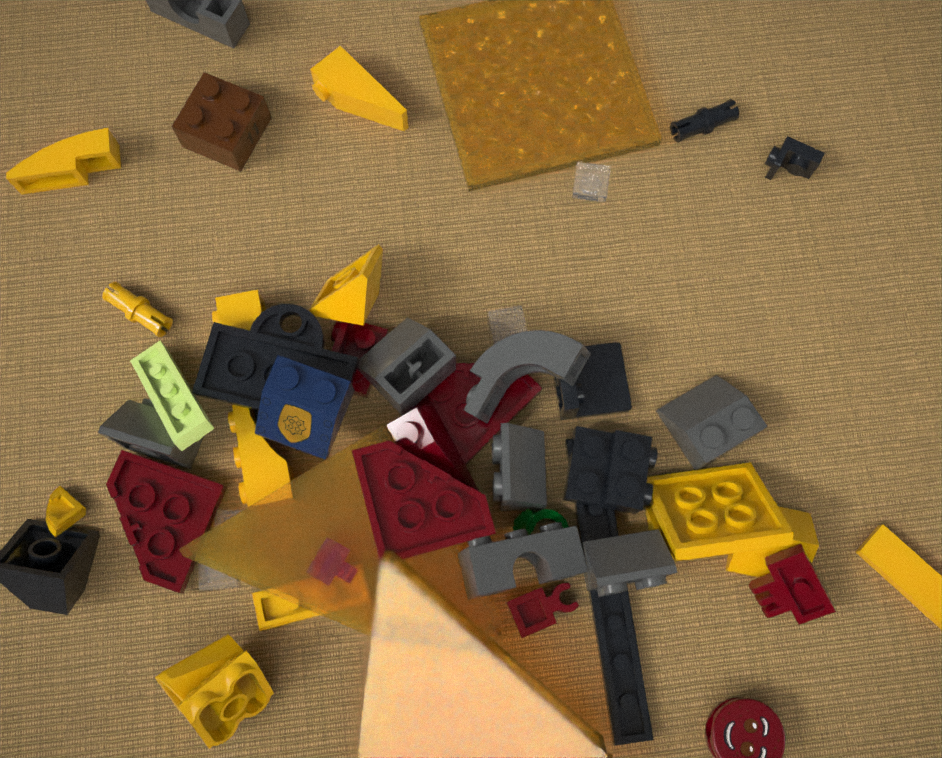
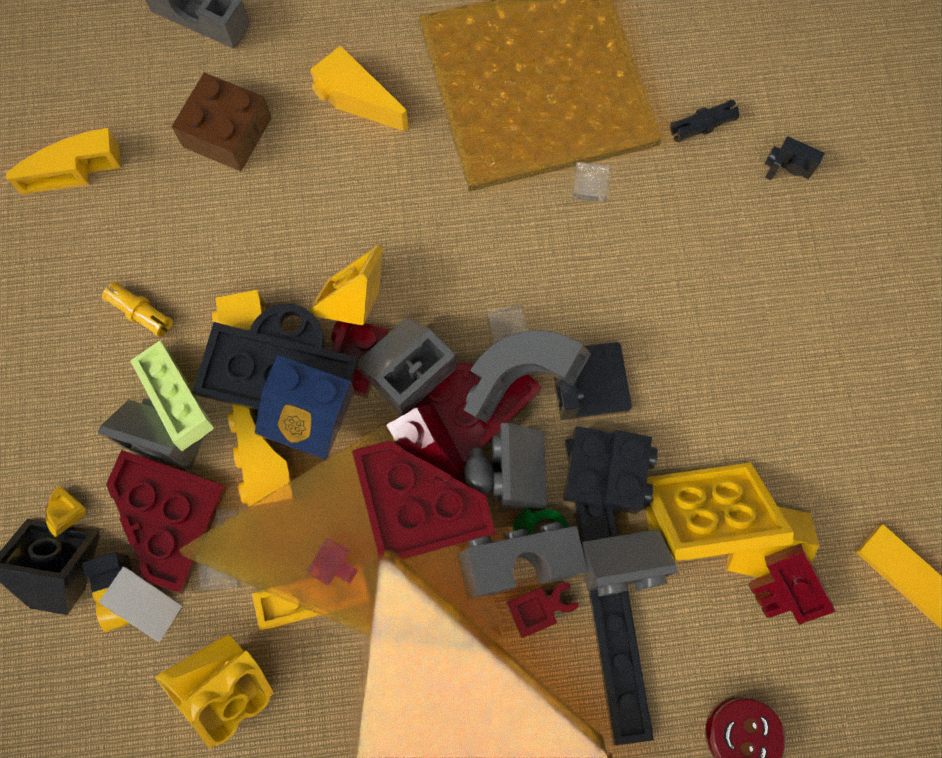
(101, 574): none -> black leg
(140, 604): none -> white sticker
(479, 472): none -> dark grey cylinder
(711, 421): dark grey slope -> none

